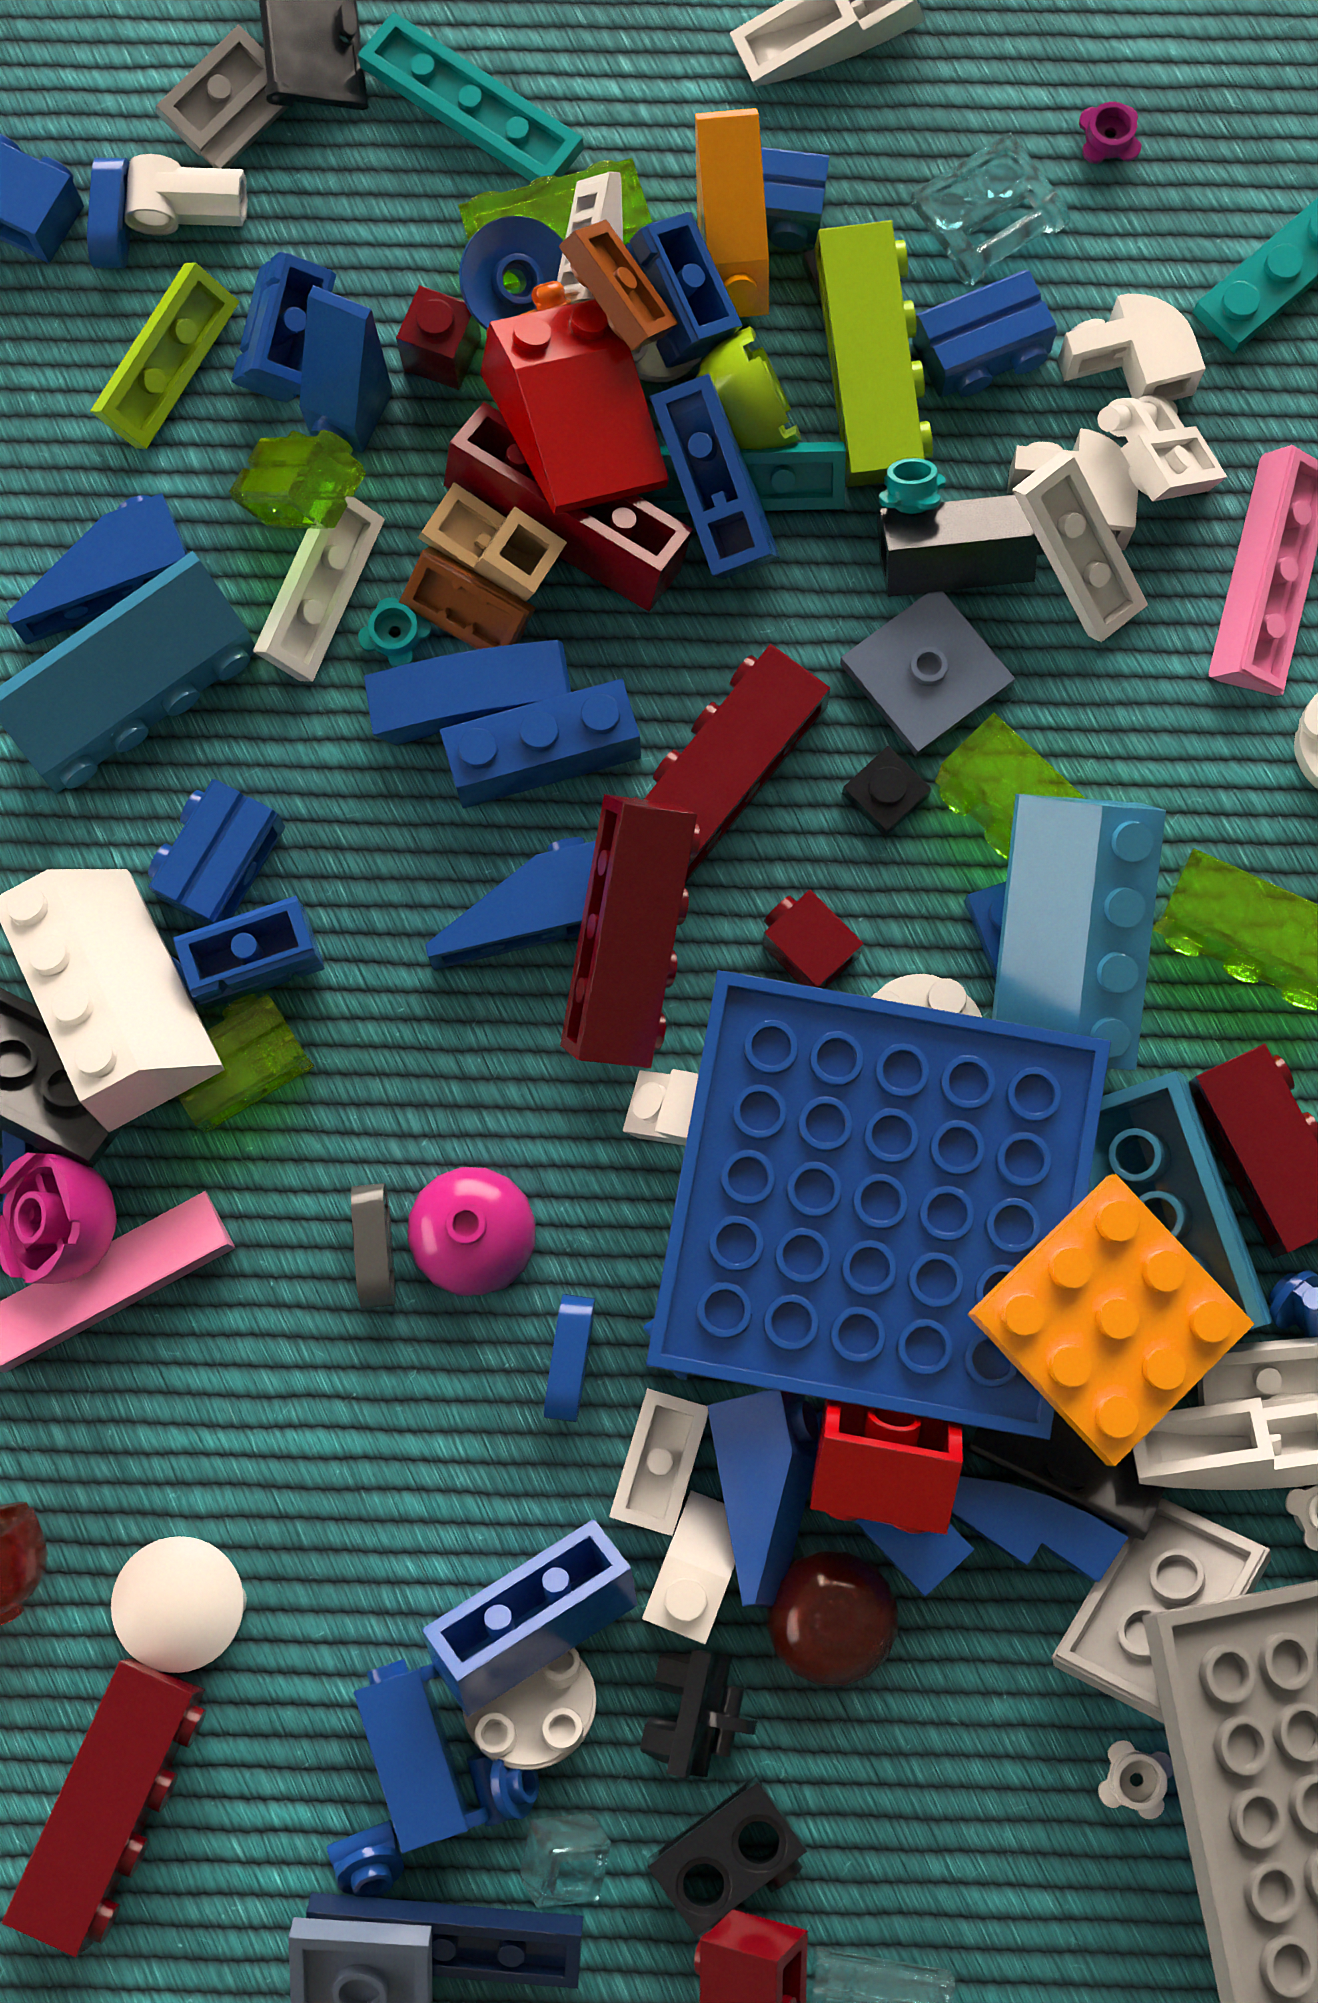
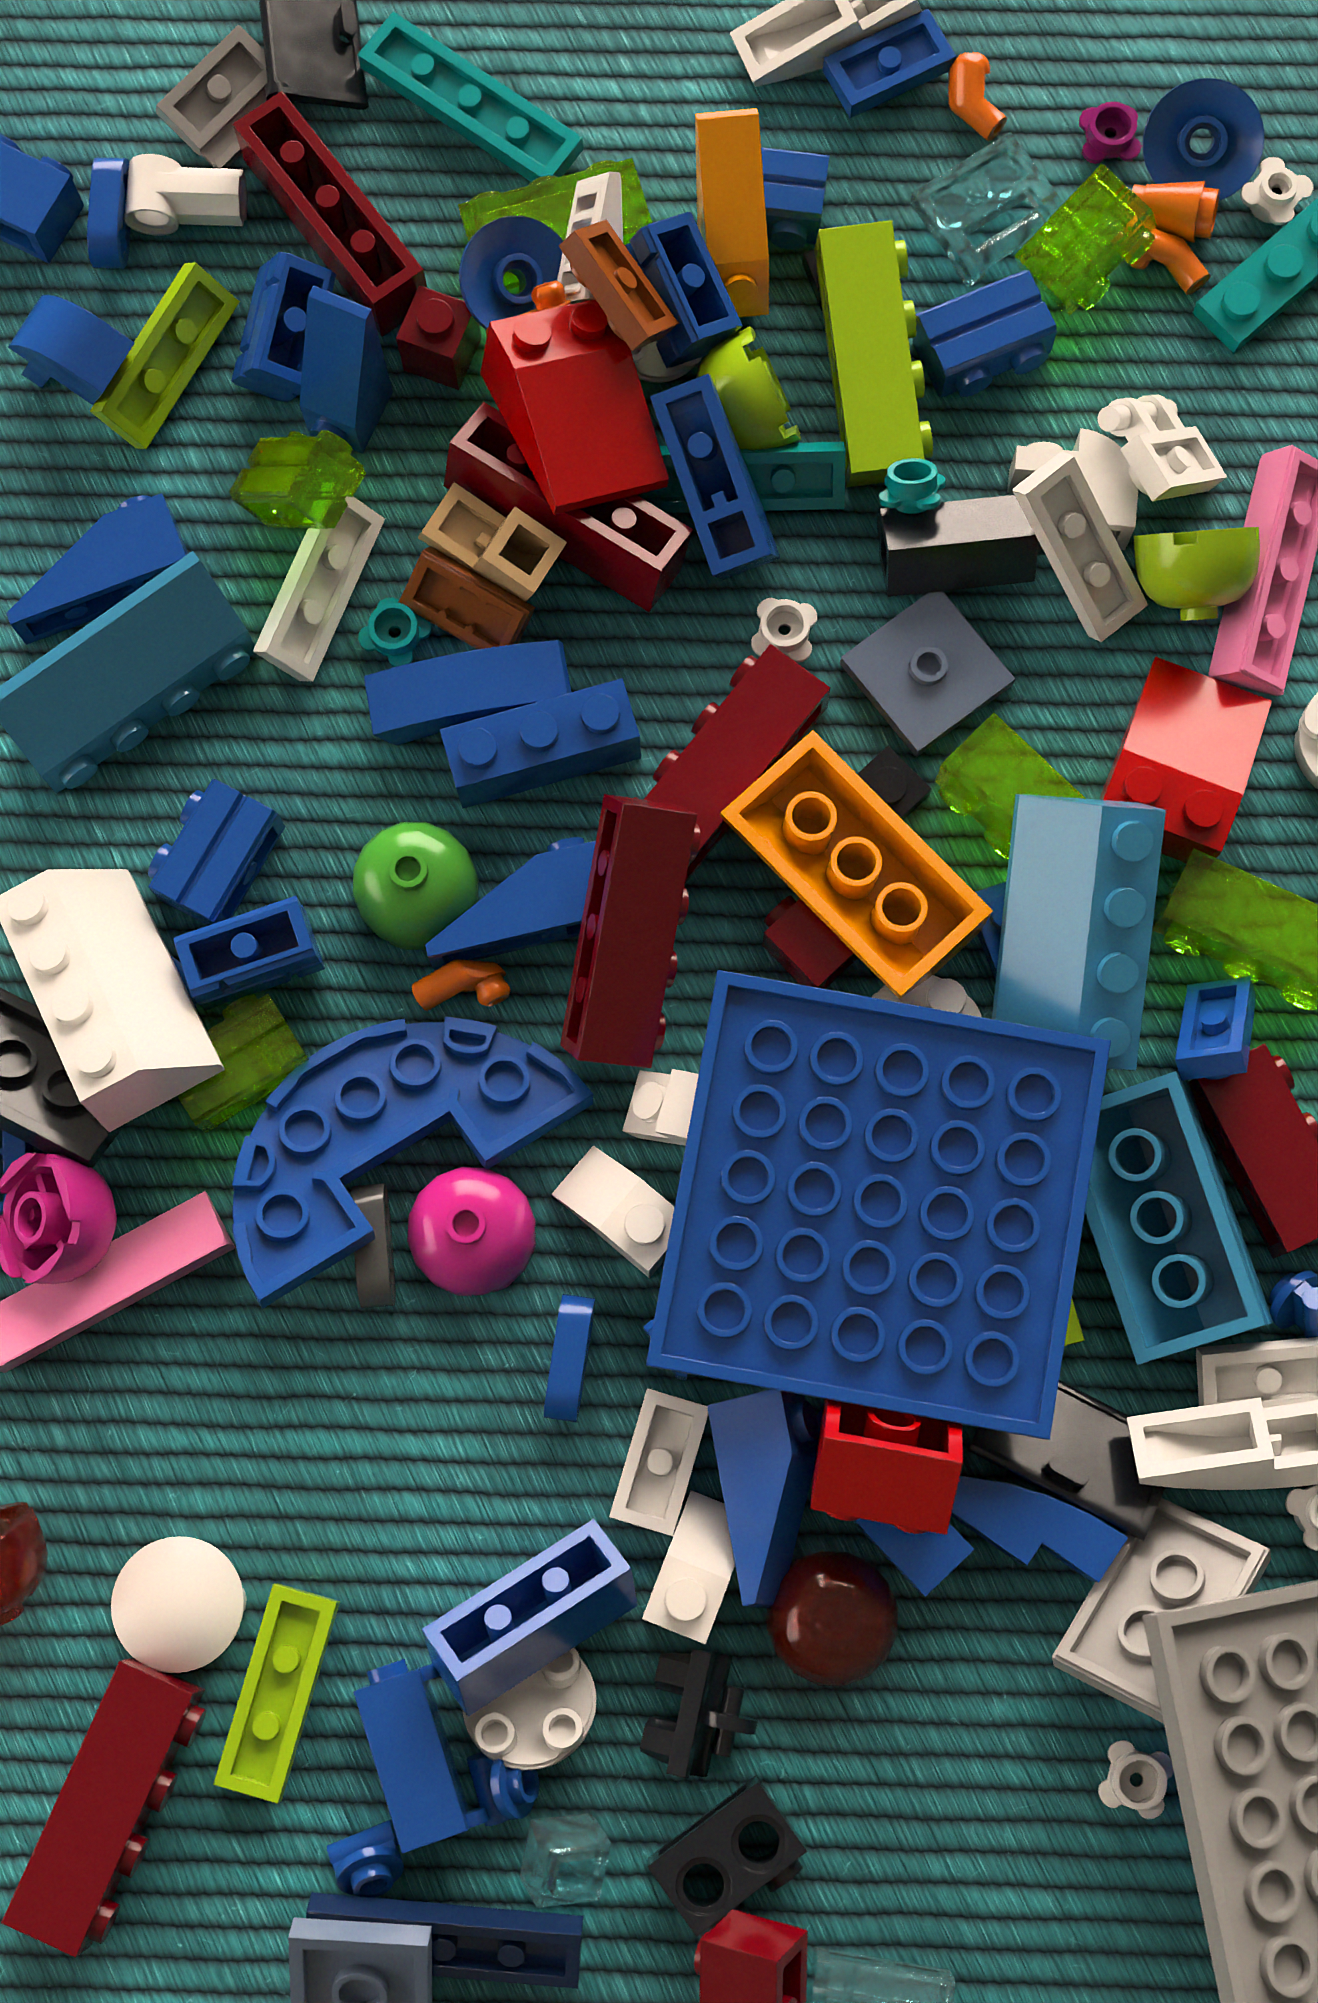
(70, 347): none -> blue brick
(276, 1693): none -> lime plate
(330, 210): none -> dark red brick
(366, 1104): none -> blue plate
(413, 883): none -> bright green cylinder
(462, 976): none -> orange arm
(619, 1209): none -> white slope
(786, 612): none -> white plate
(857, 865): none -> light orange slope
(888, 63): none -> blue plate
(967, 93): none -> orange arm
(1088, 241): none -> clear neon green brick
(1111, 1319): light orange plate -> none
(1145, 340): white brick -> none
(1177, 258): none -> orange arm
(1182, 207): none -> orange cone
(1188, 755): none -> red slope
(1197, 568): none -> lime cylinder
(1216, 1029): none -> blue plate
(1225, 114): none -> blue dish
(1271, 206): none -> white plate

